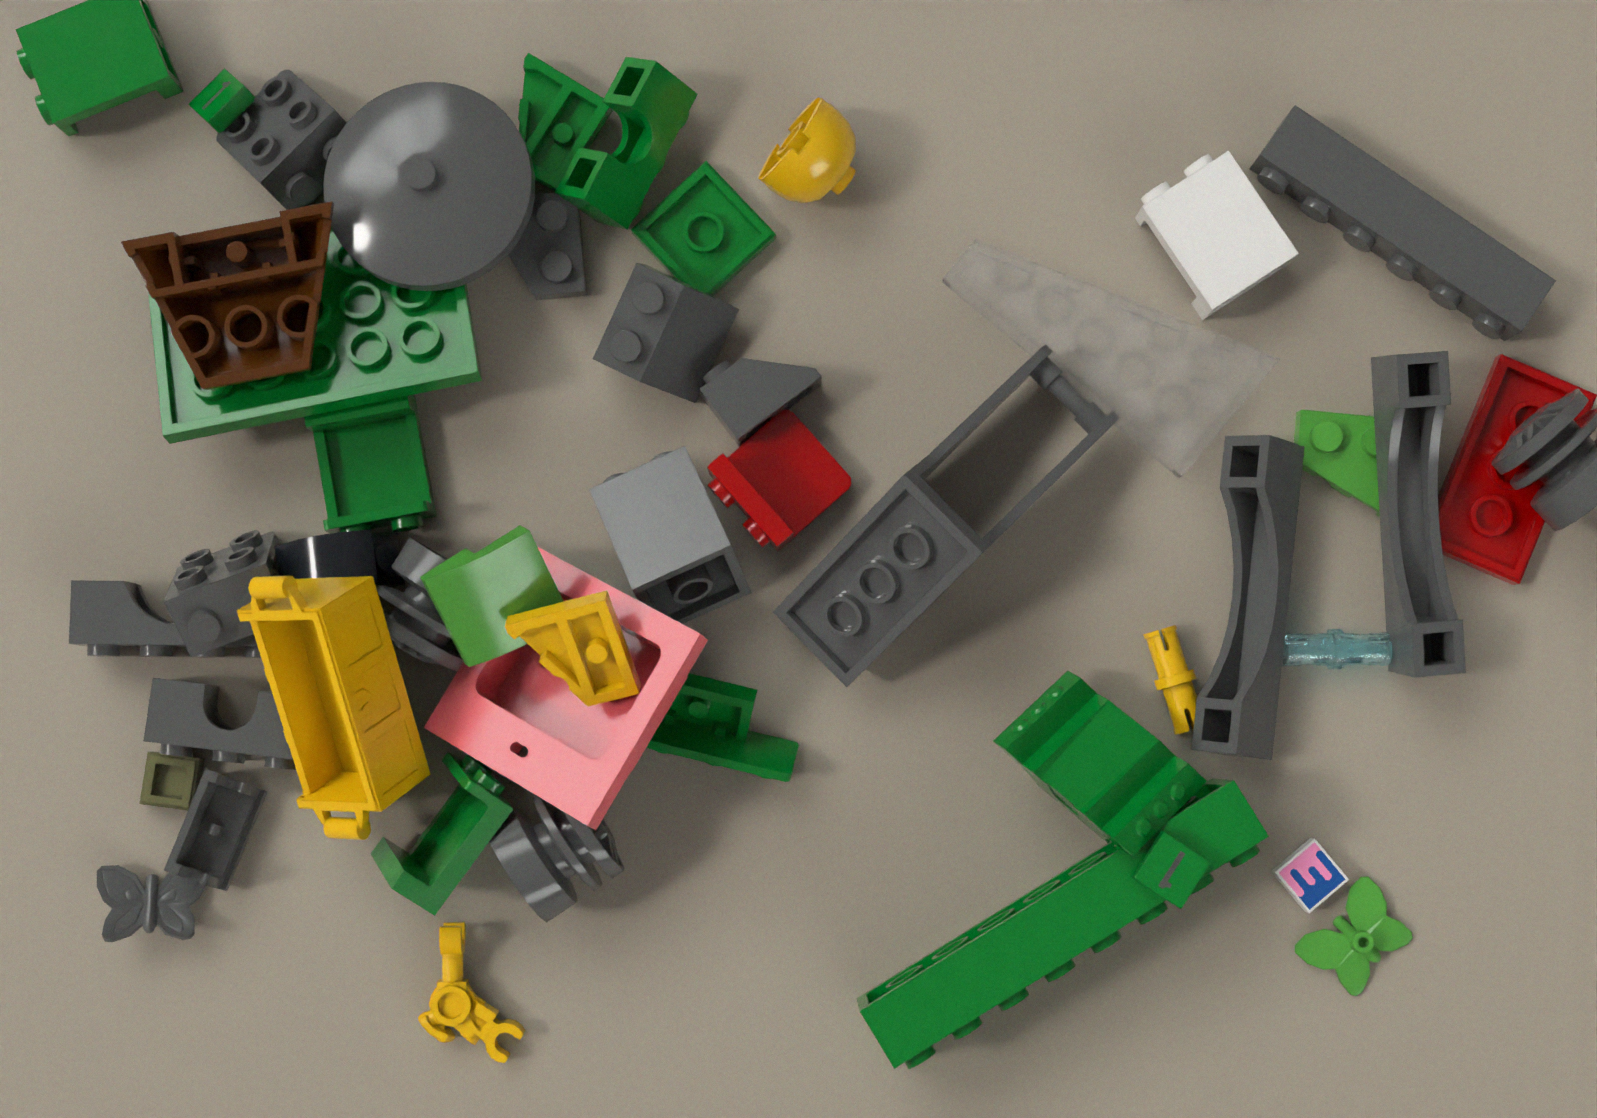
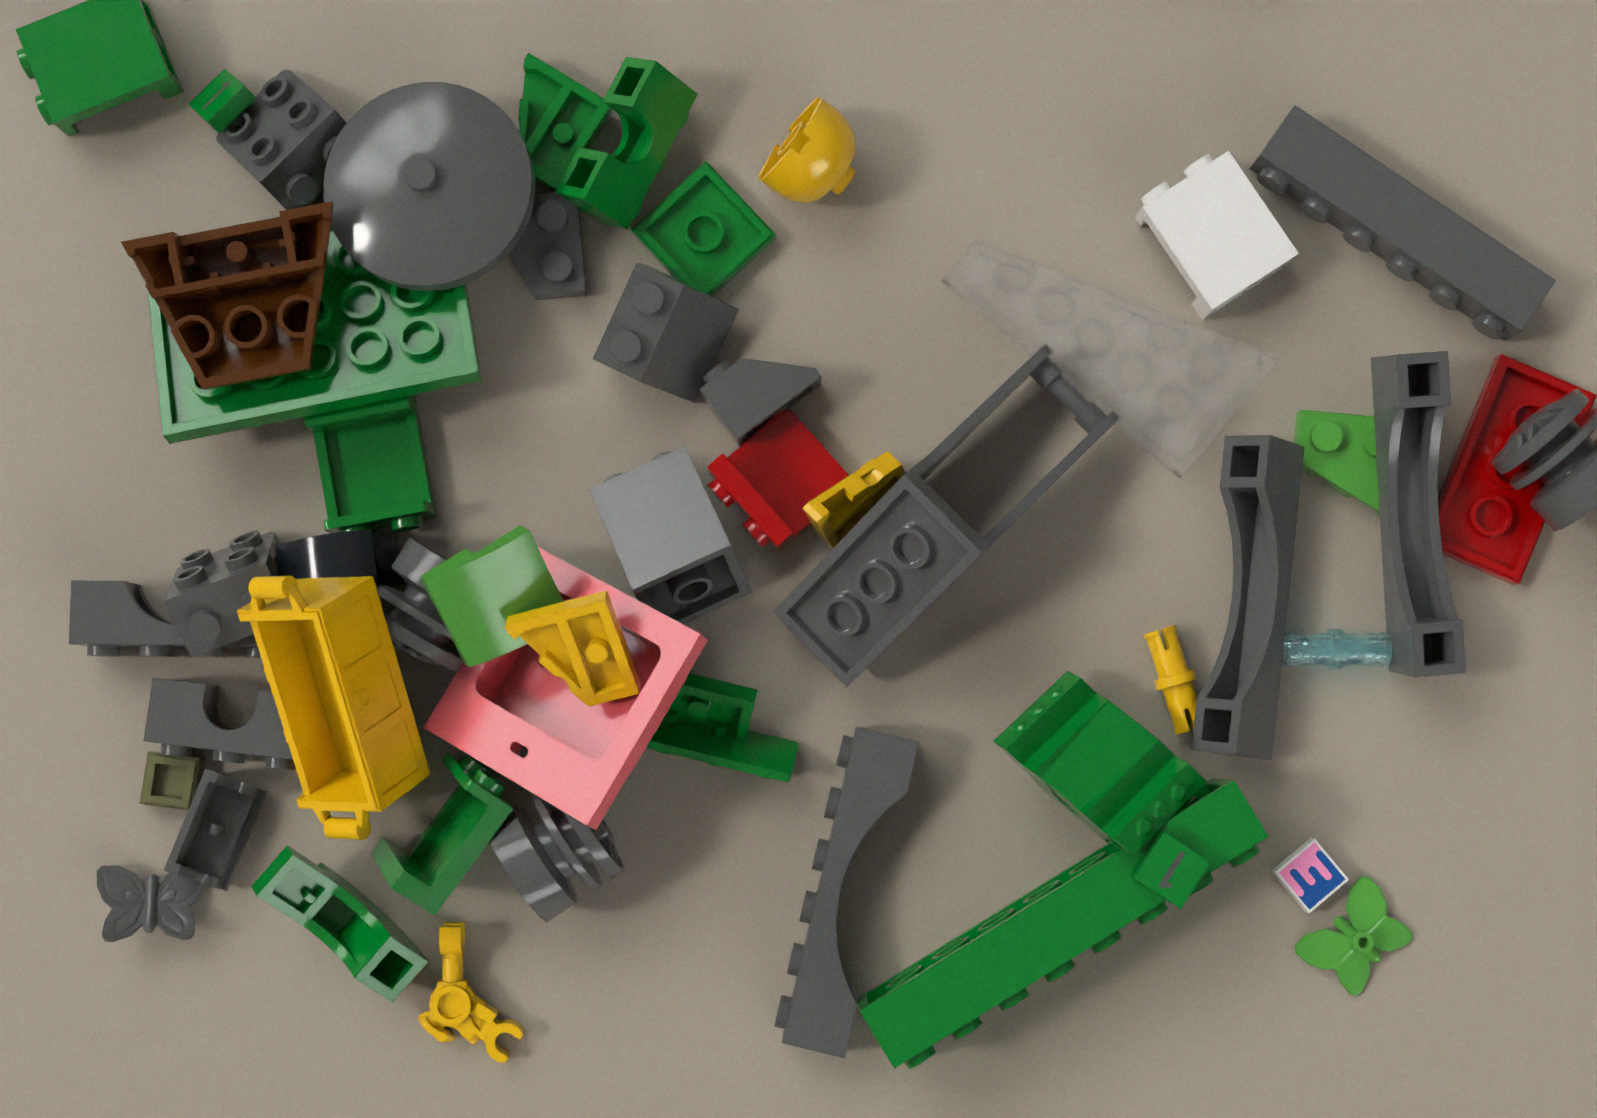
(343, 920): none -> green arch
(822, 1001): none -> dark grey arch
(851, 499): none -> yellow wing

